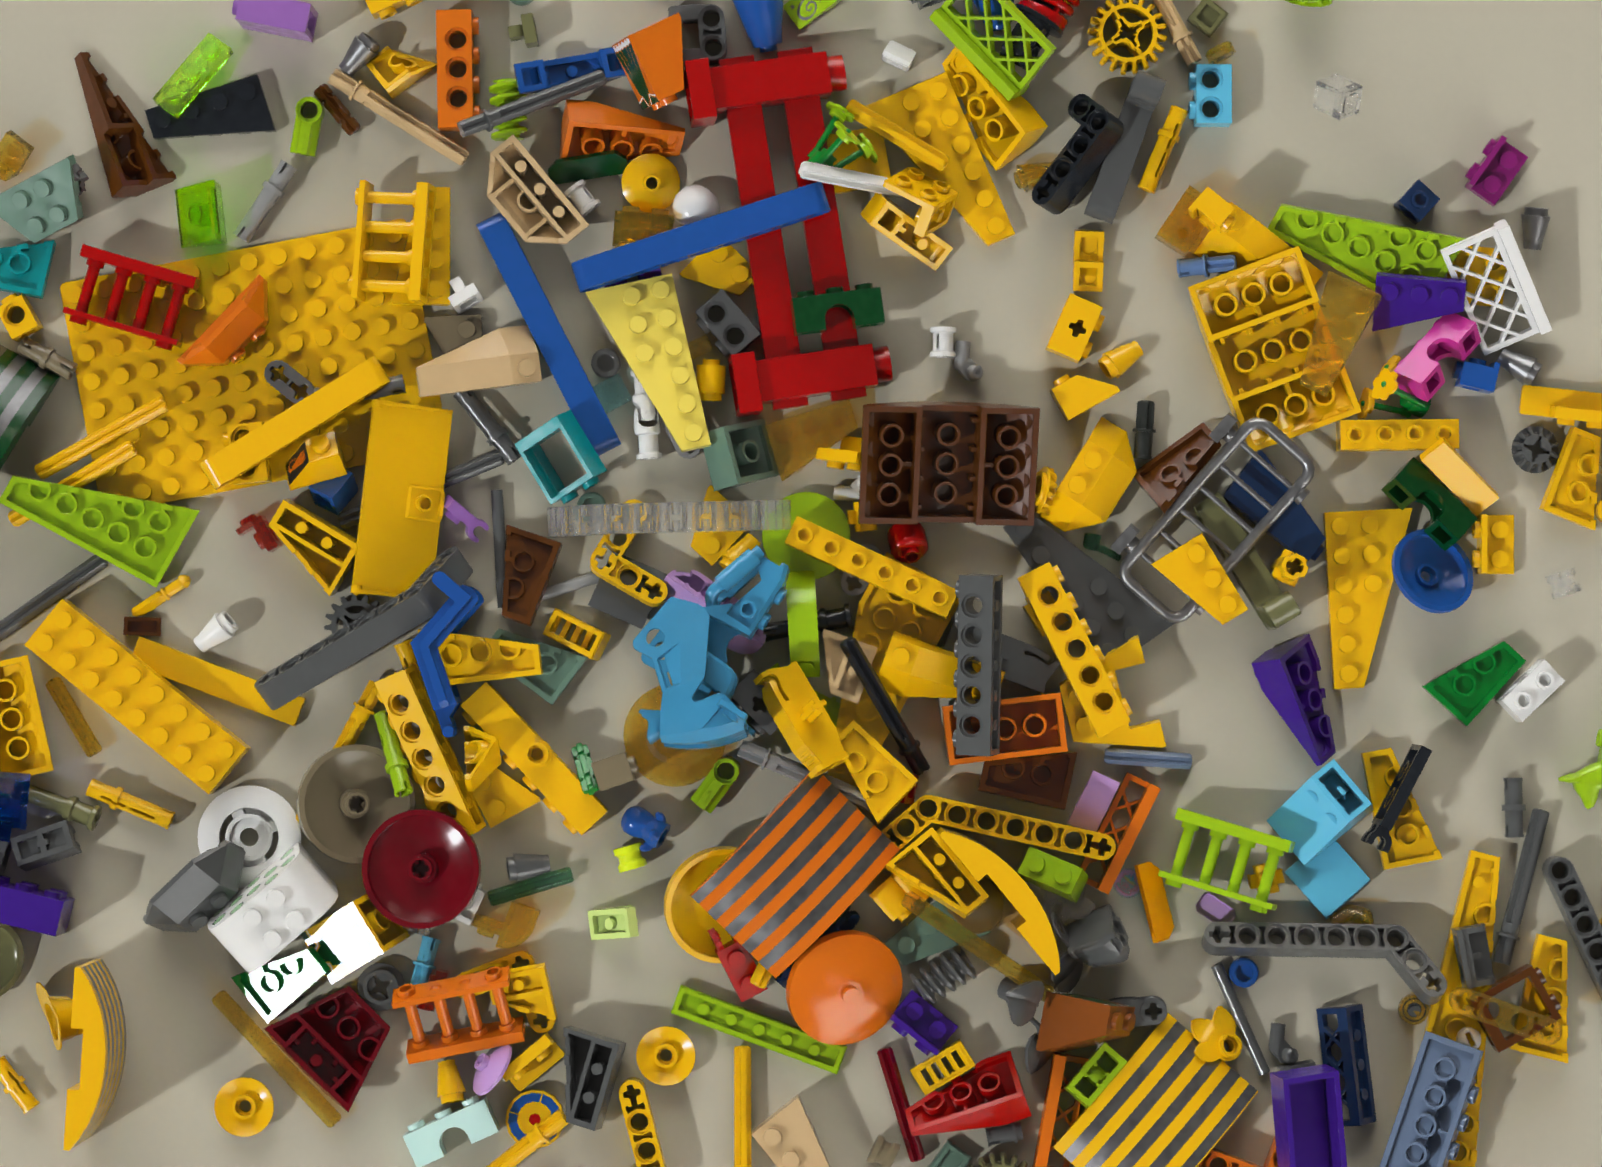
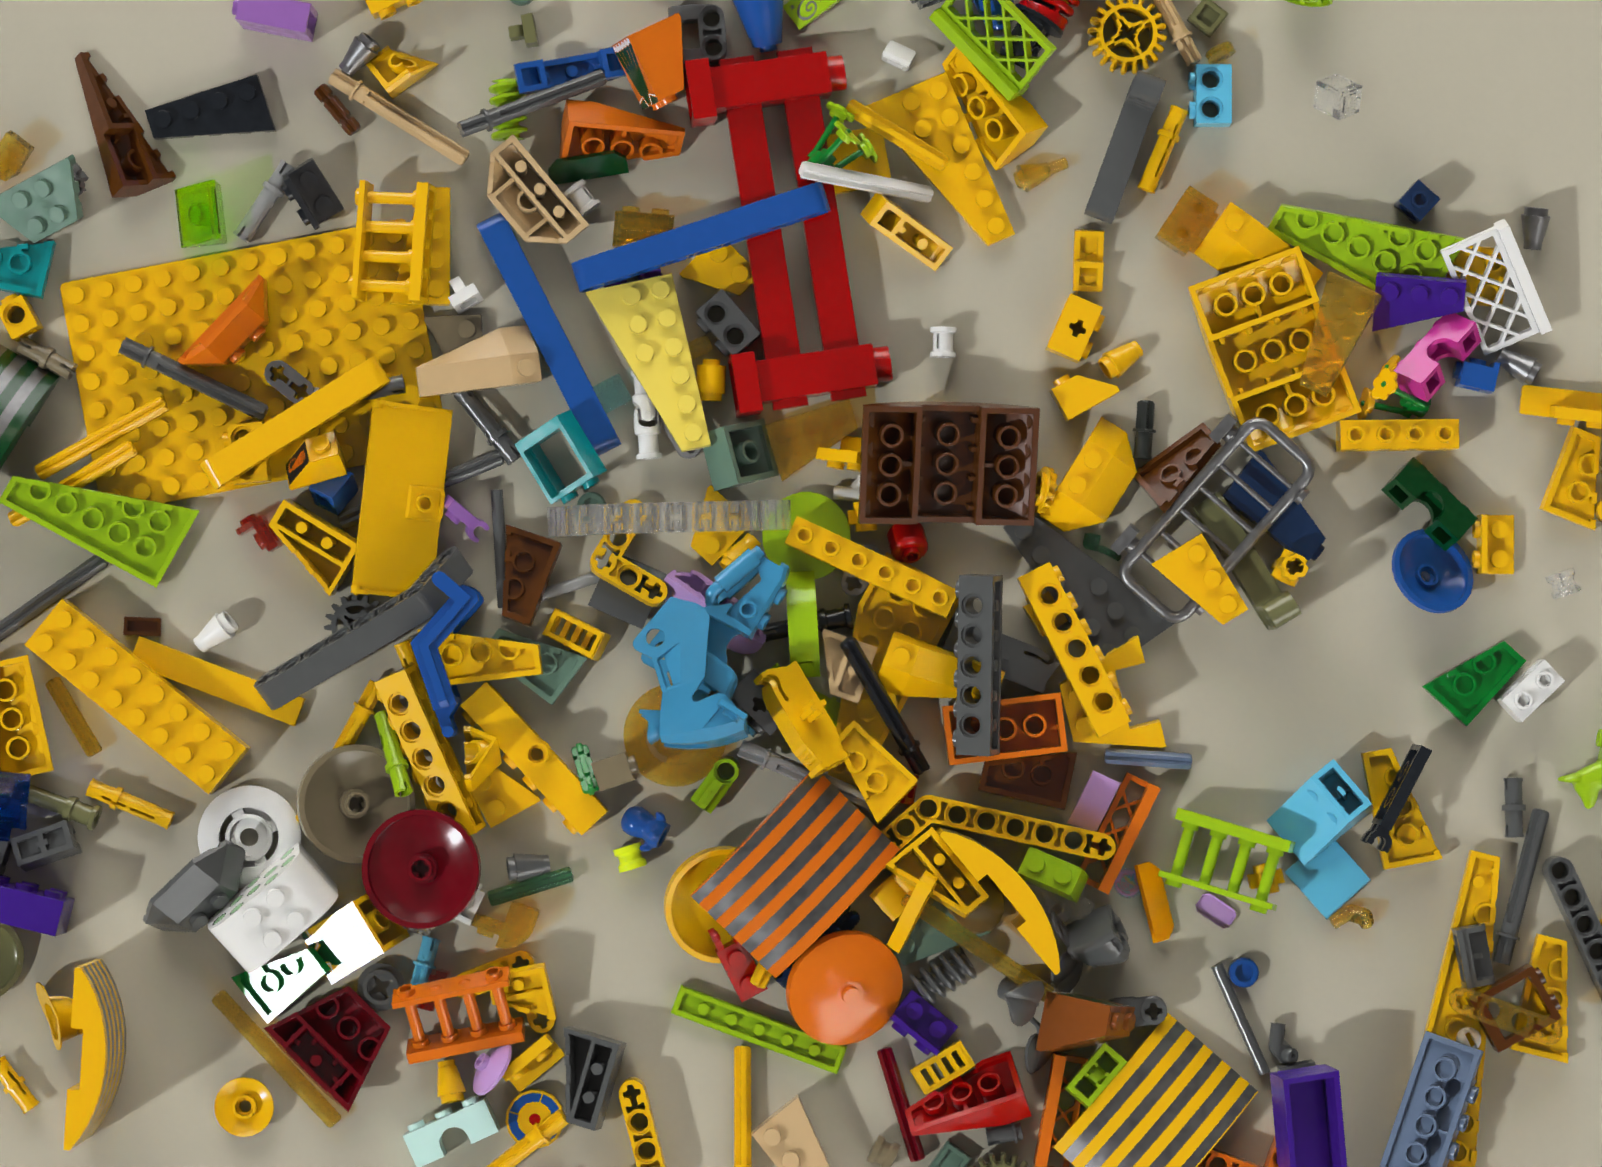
(125, 268): red fence -> none
(161, 596): yellow piece -> none
(193, 75): clear neon green plate -> none
(193, 379): none -> dark grey axle
(306, 130): lime piece -> none
(312, 193): none -> black bracket
(447, 26): orange brick -> none
(606, 363): dark grey tile -> none
(613, 923): yellowish green slope -> none
(635, 178): yellow dish -> none
(665, 1071): yellow dish -> none
(694, 204): white hair -> none
(862, 304): dark green arch -> none
(912, 911): none -> yellow beam
(932, 195): yellow bracket -> none
(964, 364): light grey arm -> none
(1080, 156): black beam -> none
(1205, 265): medium blue axle -> none
(1213, 211): yellow brick -> none
(1213, 1034): yellow plate -> none
(1292, 686): dark purple wedge -> none
(1323, 948): dark grey beam -> none
(1354, 1062): dark blue fence -> none
(1358, 585): yellow wing -> none
(1412, 1010): clear yellow tile -> none
(1459, 476): yellow tile -> none
(1495, 171): magenta bracket -> none
(1523, 456): dark grey gear -> none

